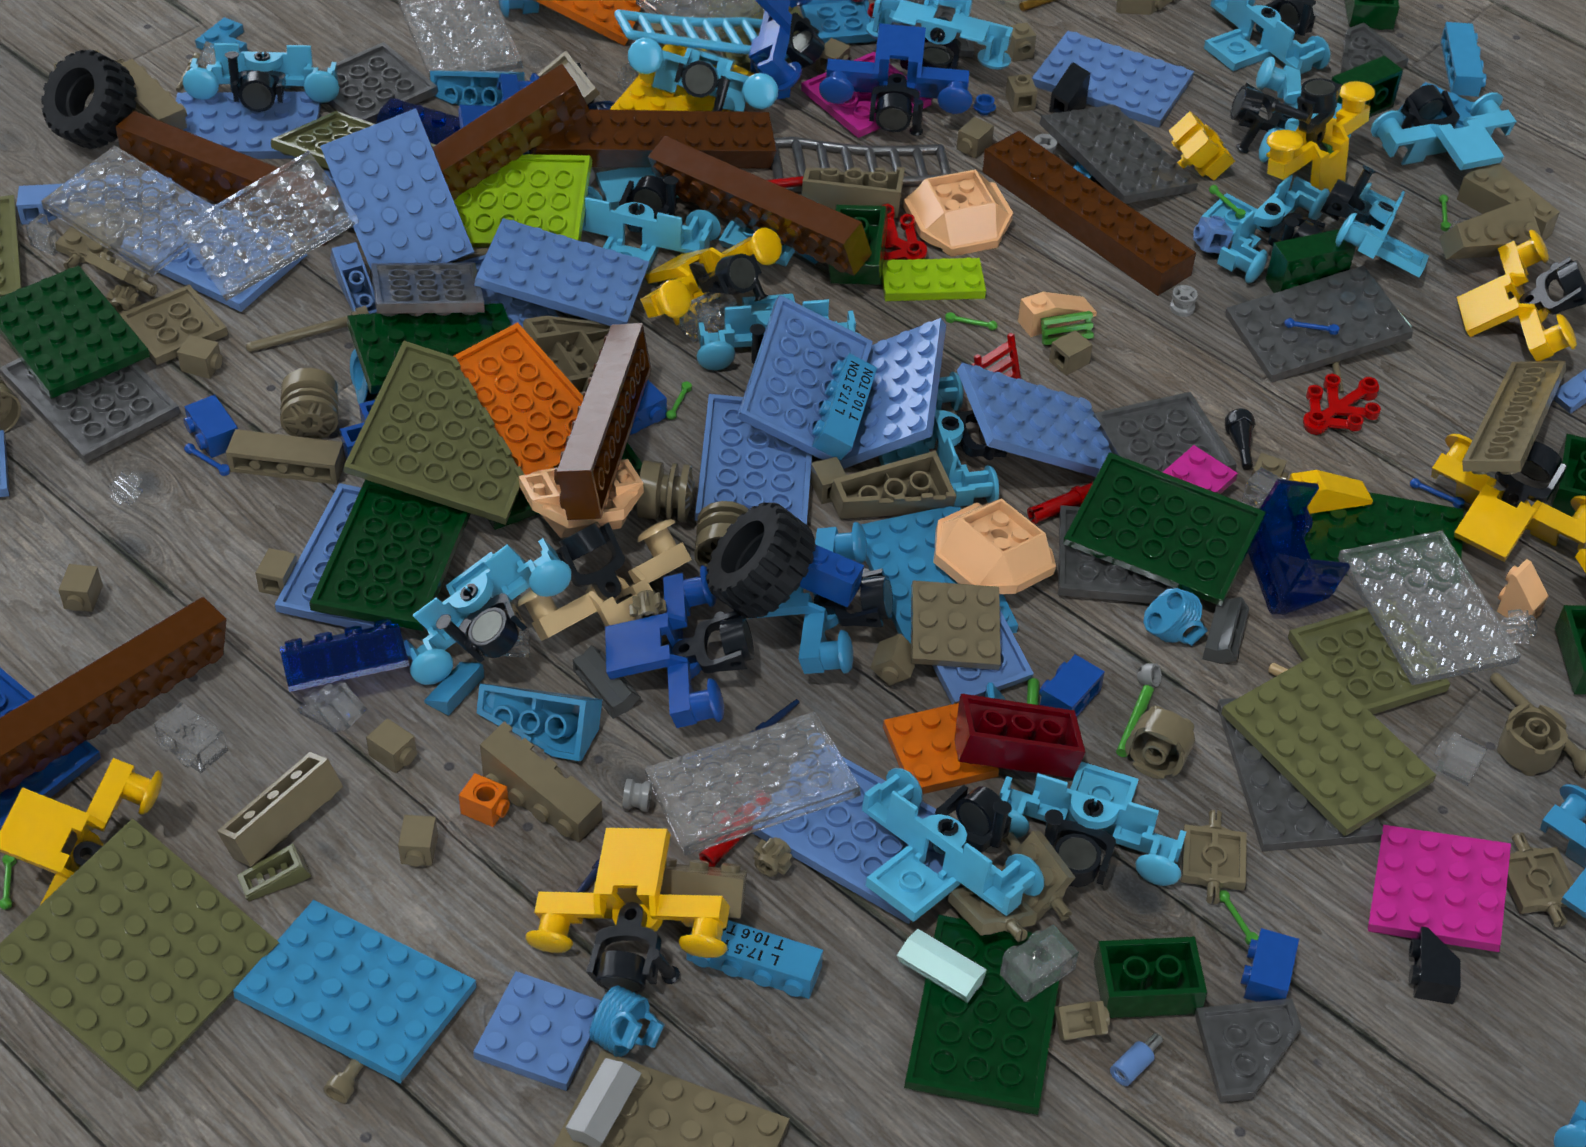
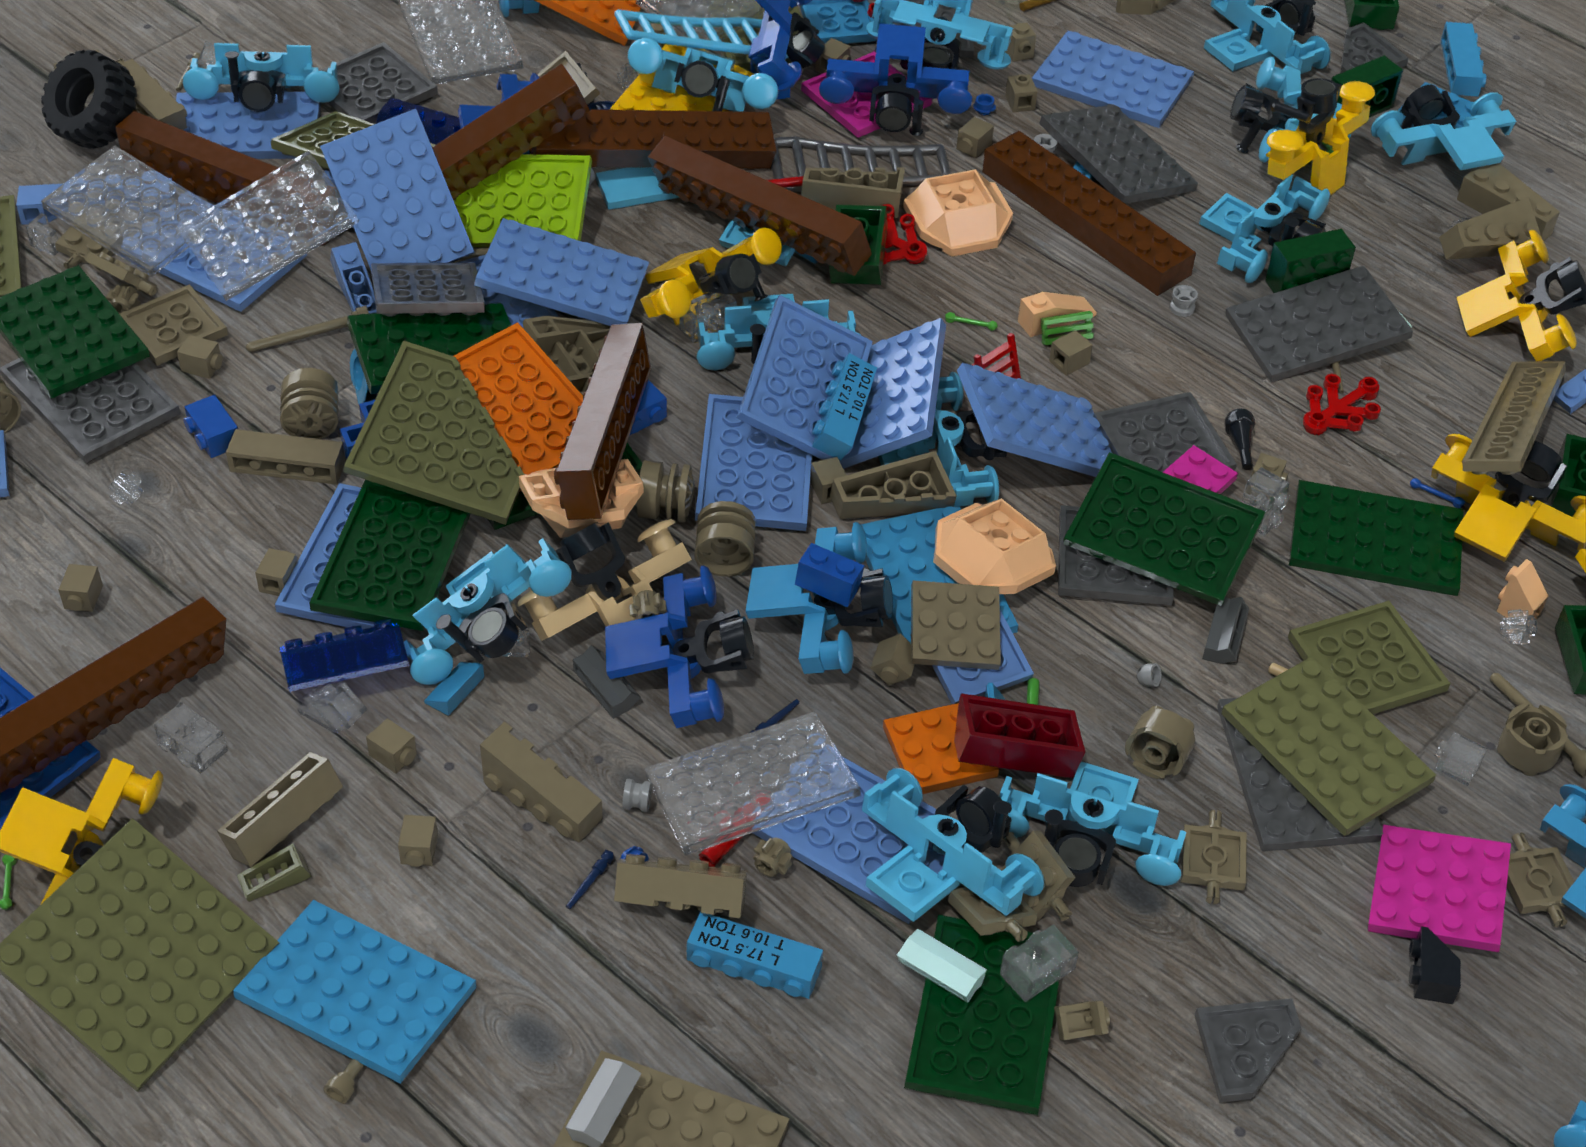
(223, 32): dark azure plate -> none
(224, 469): blue hinge -> none
(470, 86): dark azure wedge -> none
(484, 800): orange brick -> none
(538, 1031): medium blue plate -> none
(551, 720): dark azure wedge -> none
(617, 1024): dark azure piece -> none
(631, 861): yellow piece -> none
(652, 214): medium azure piece -> none
(685, 387): bright green hinge -> none
(760, 560): black tyre -> none
(933, 279): lime plate -> none
(1052, 507): red pin -> none
(1070, 90): black slope -> none
(1072, 686): blue brick -> none
(1135, 1060): medium blue piece -> none
(1140, 708): bright green bar -> none
(1150, 977): dark green brick -> none
(1173, 614): dark azure piece -> none
(1200, 147): yellow brick -> none
(1212, 234): medium blue brick -> none
(1225, 898): bright green hinge -> none
(1239, 213): bright green hinge -> none
(1271, 966): blue brick -> none
(1280, 555): clear blue windscreen -> none
(1333, 329): blue hinge -> none
(1334, 491): yellow slope -> none
(1364, 206): medium azure piece -> none
(1428, 608): clear plate -> none
(1445, 225): bright green hinge -> none

